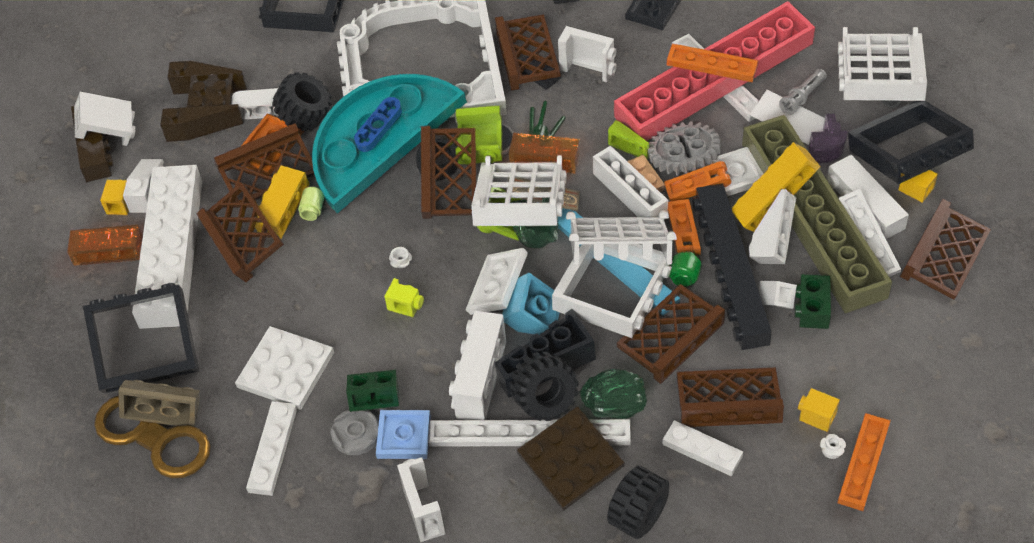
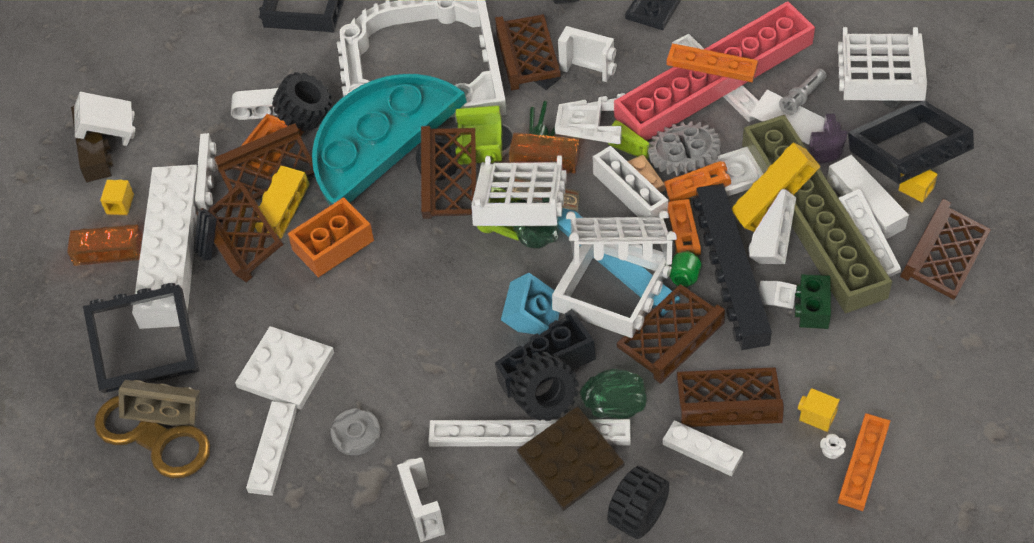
(138, 185): white slope -> none
(205, 234): none -> black tile
(206, 166): none -> white plate
(208, 100): dark brown wedge -> none
(311, 203): yellowish green brick -> none
(331, 237): none -> orange brick
(372, 390): dark green brick -> none
(377, 133): blue beam -> none
(400, 253): white plate -> none
(403, 299): neon yellow brick -> none
(403, 434): light blue plate -> none
(476, 369): white brick -> none
(497, 281): white tile -> none
(583, 120): none -> white wing

